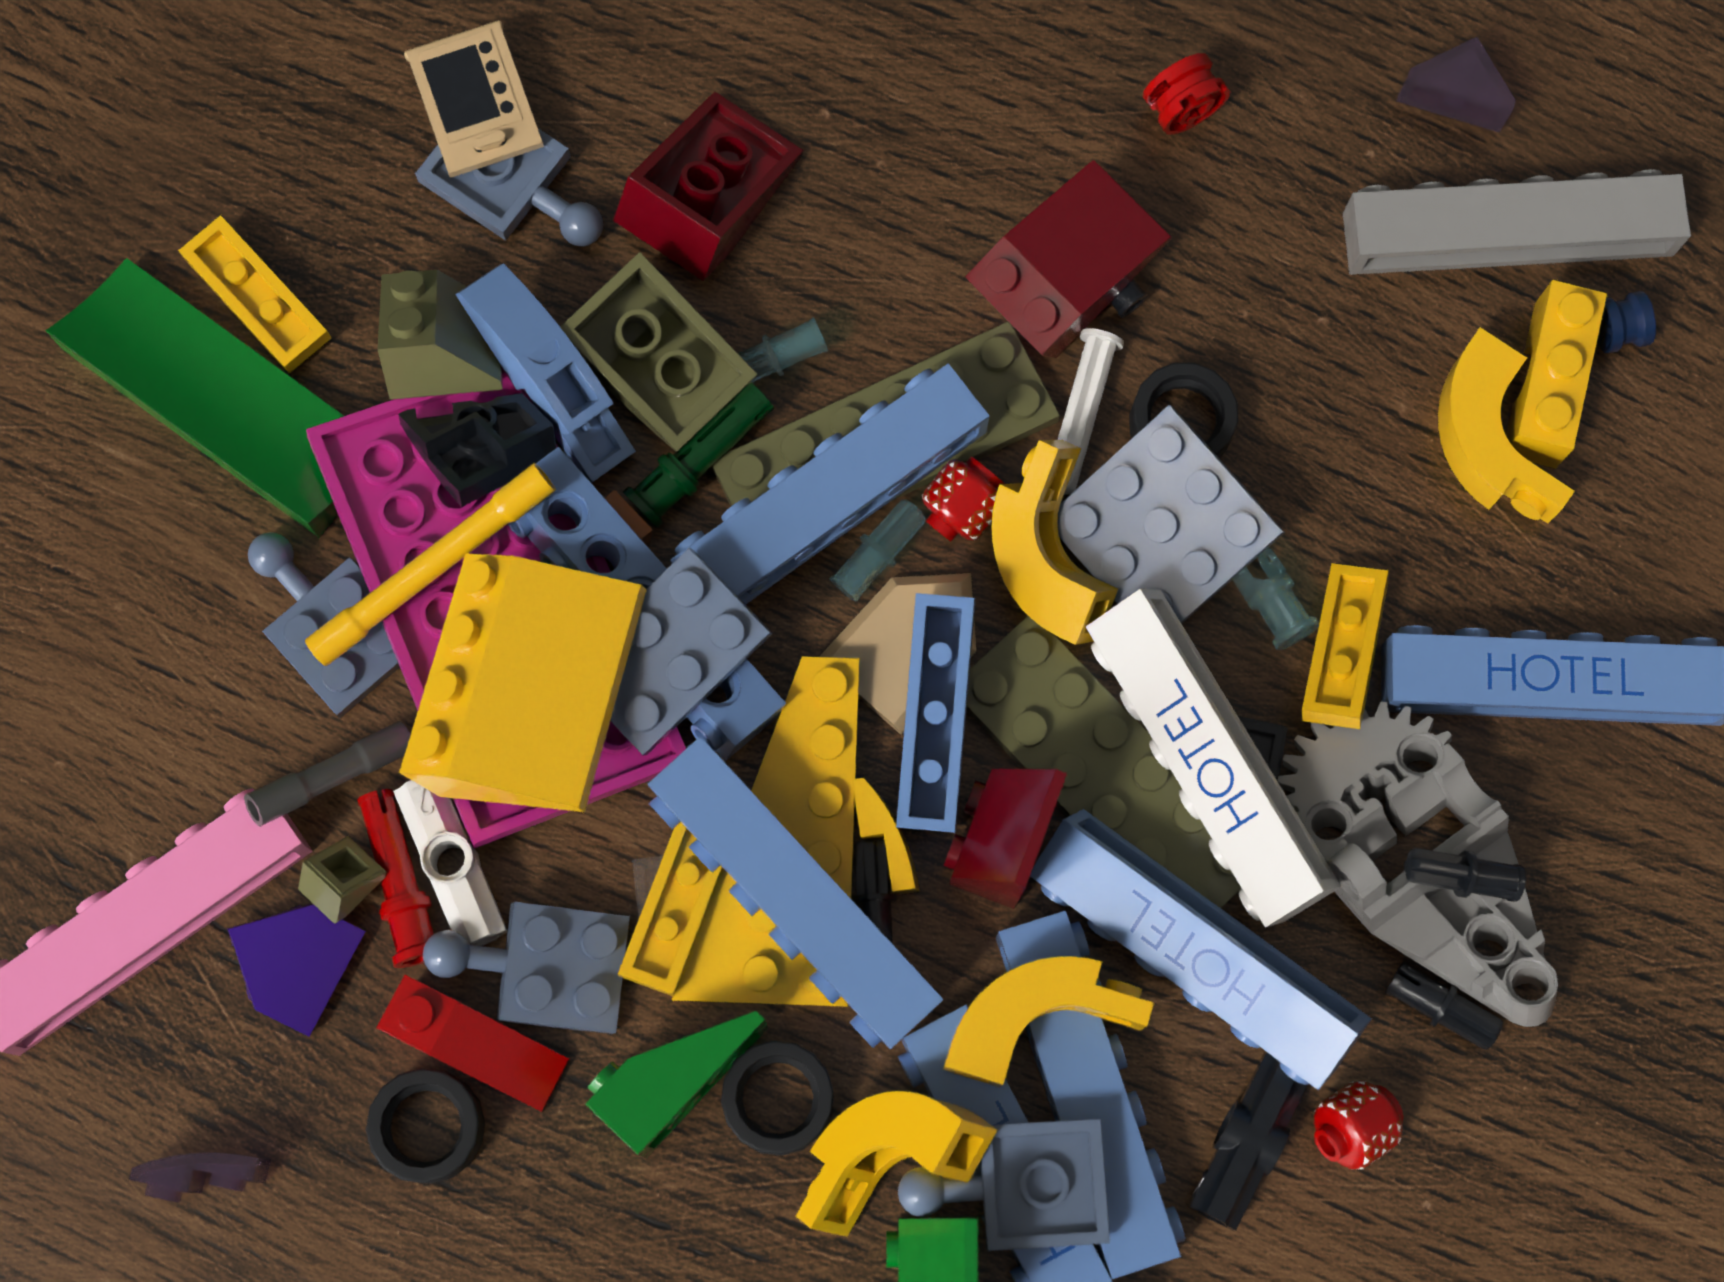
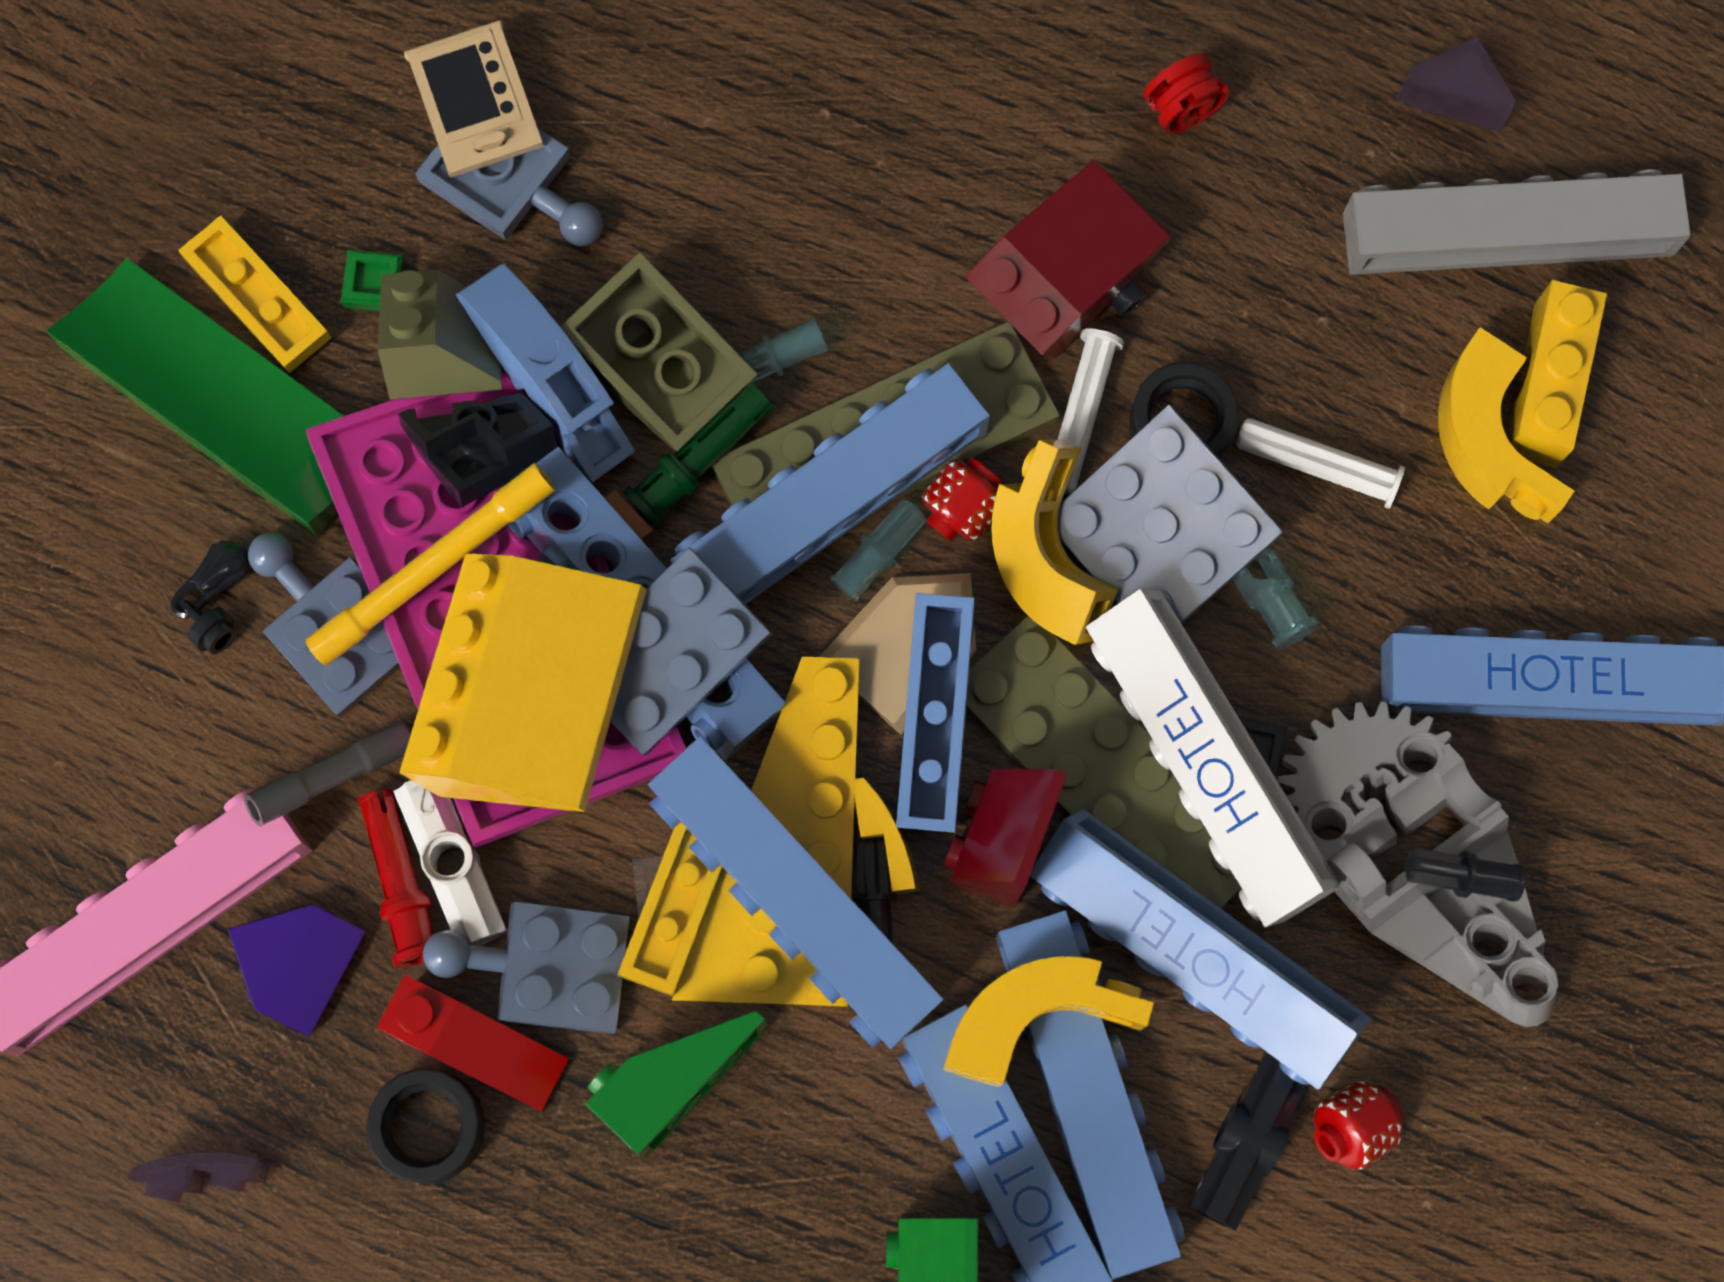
(221, 567): none -> black piece
(339, 878): olive slope -> none
(363, 278): none -> green tile
(705, 185): dark red slope -> none
(733, 1092): black tyre -> none
(875, 1137): yellow arch -> none
(1036, 1186): sand blue plate -> none
(1320, 460): none -> white axle
(1345, 646): yellow plate -> none
(1444, 1006): black axle -> none
(1627, 322): dark blue wheel -> none

